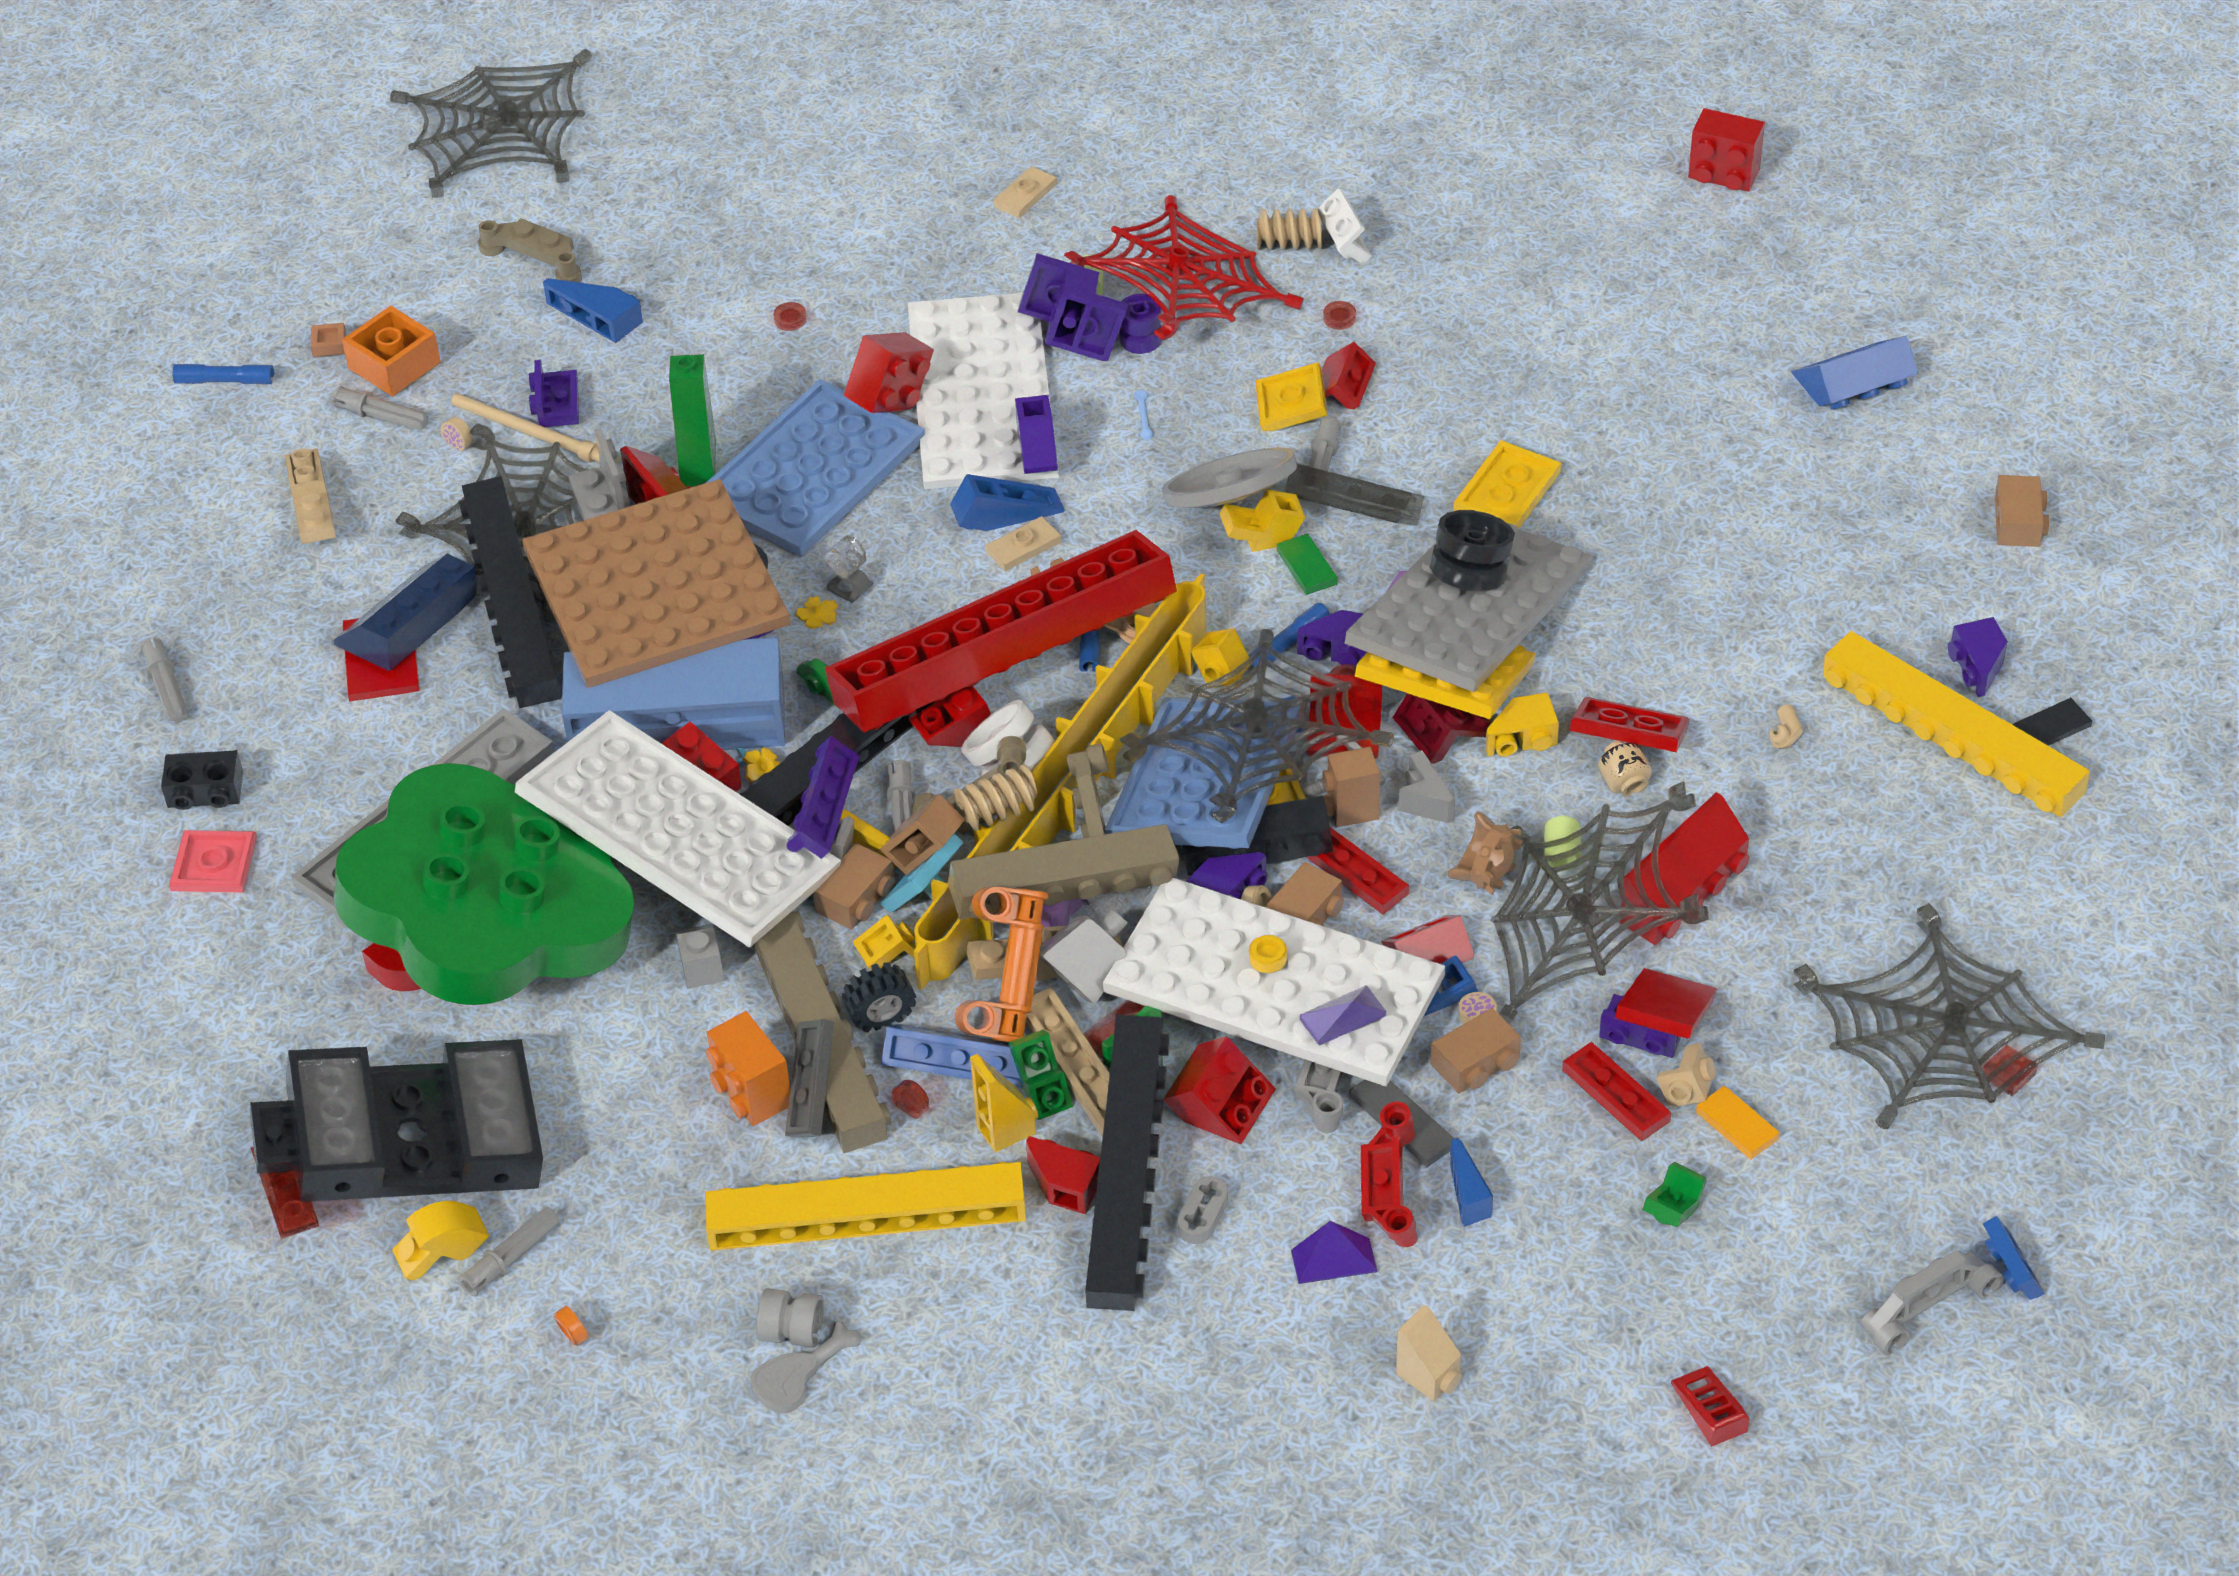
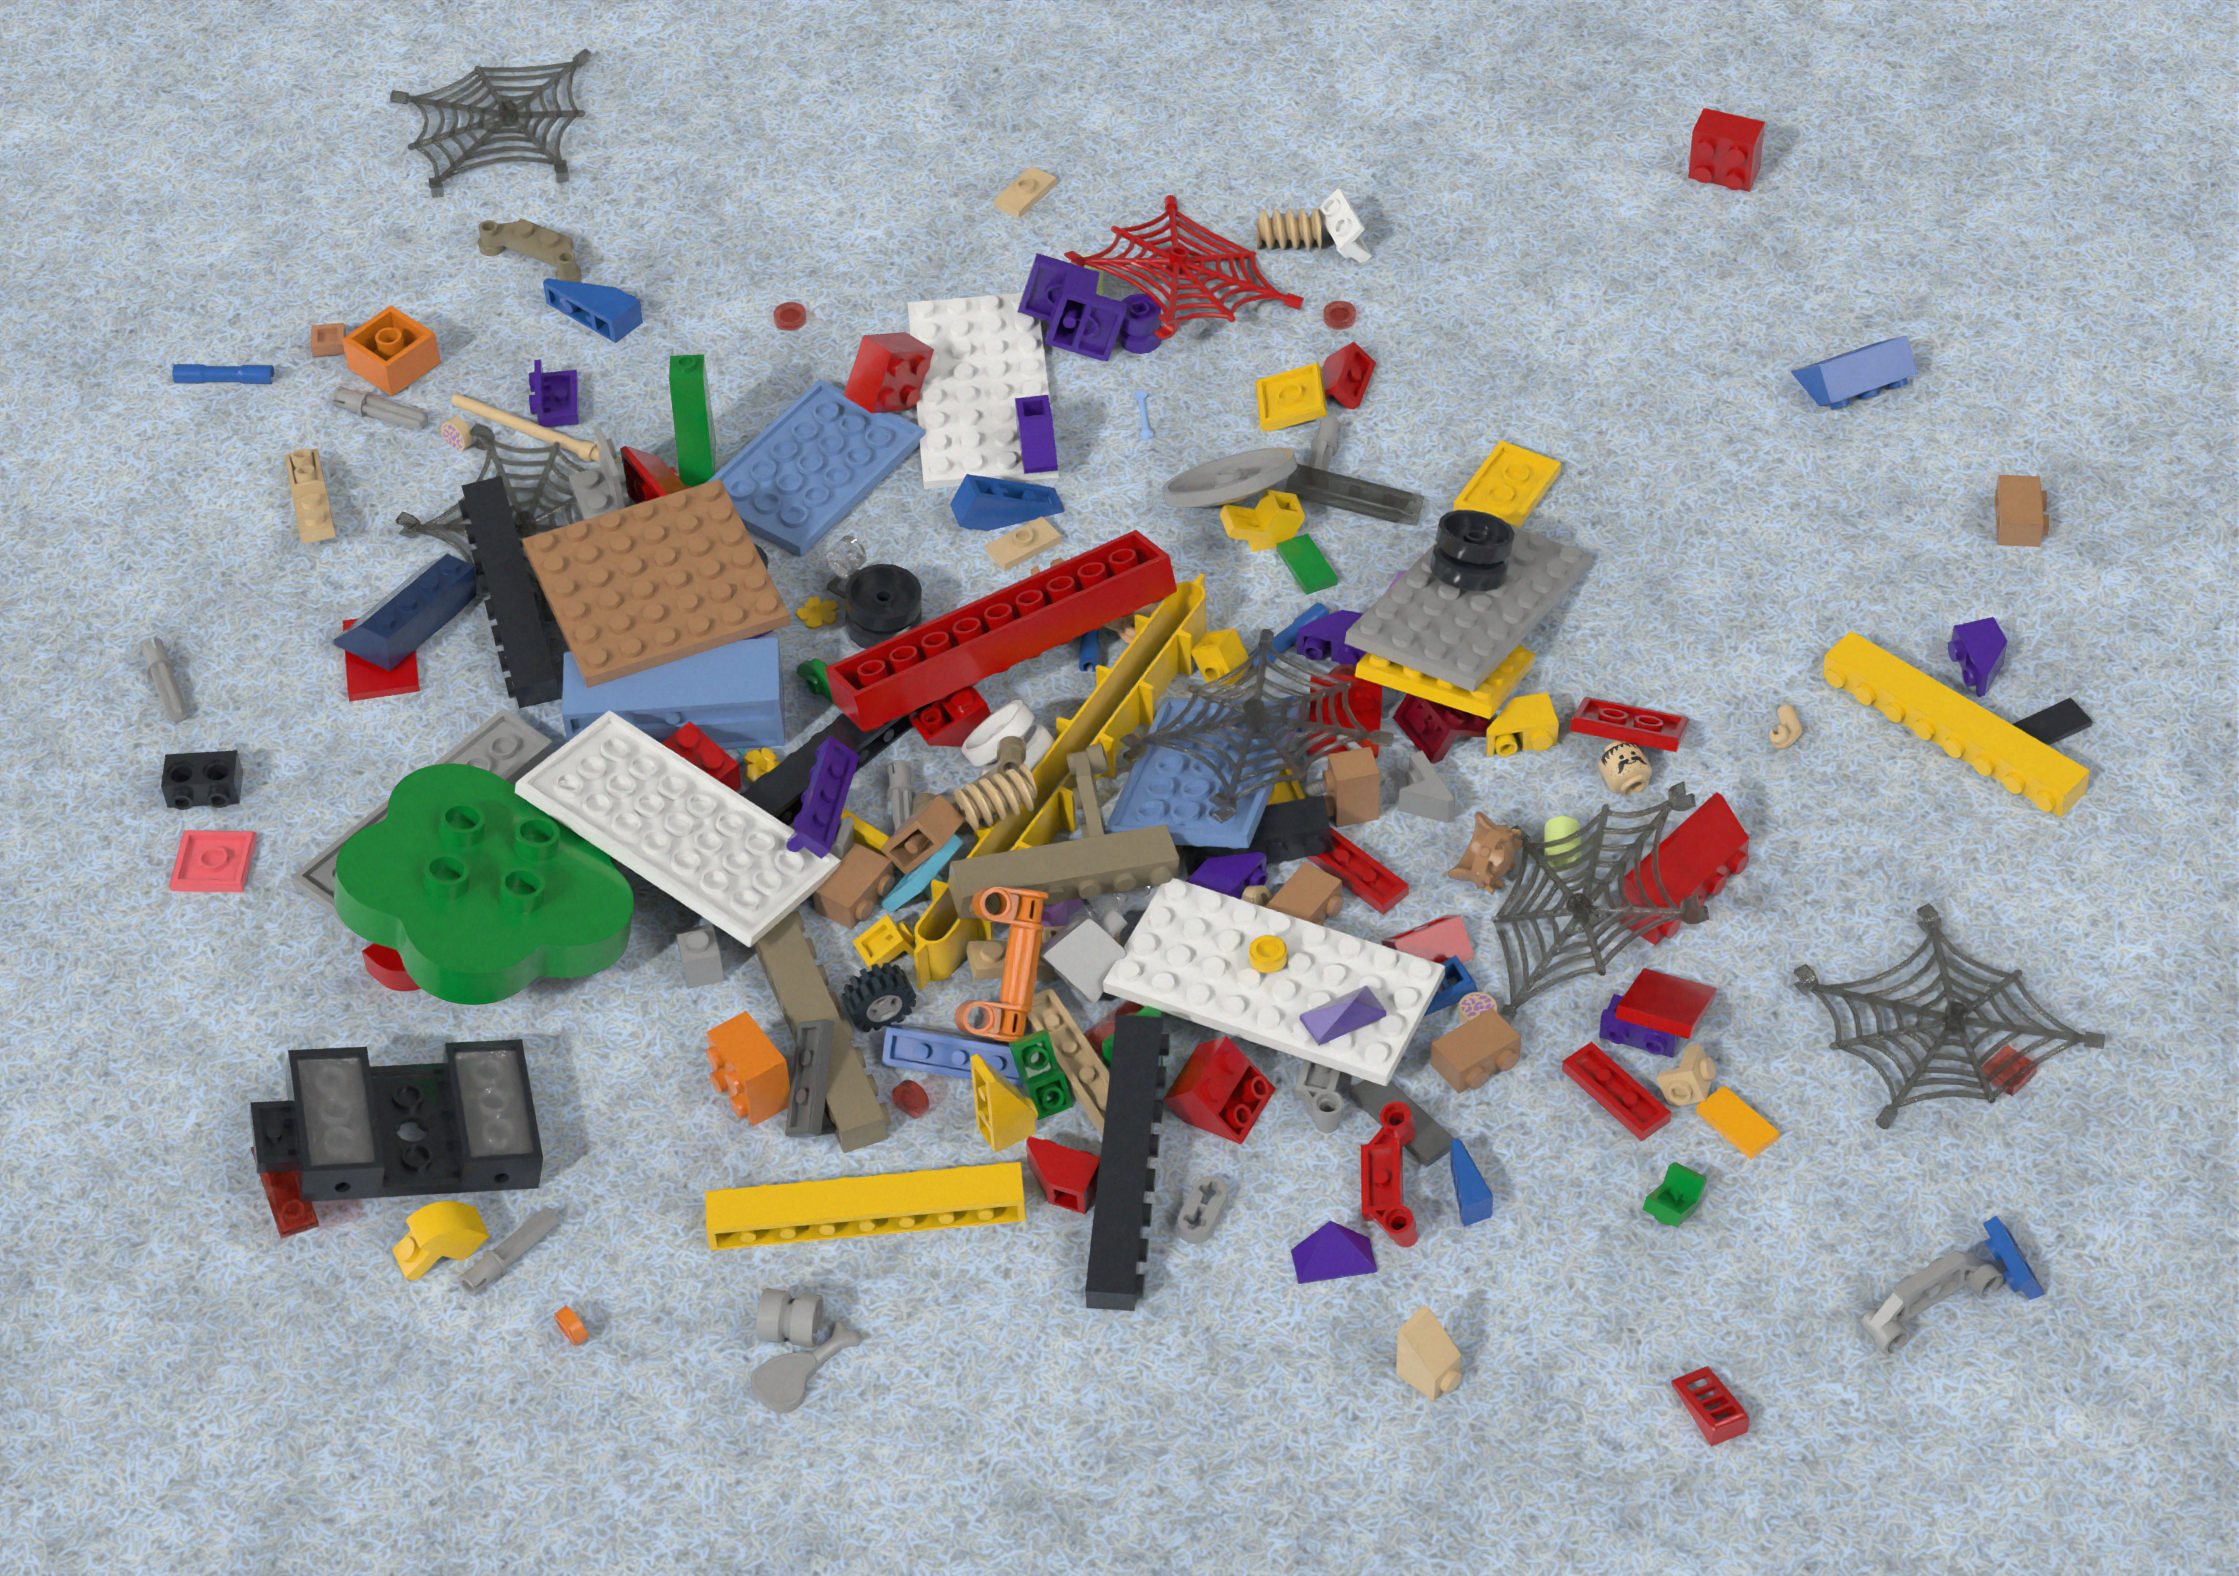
(881, 604): none -> black wheel

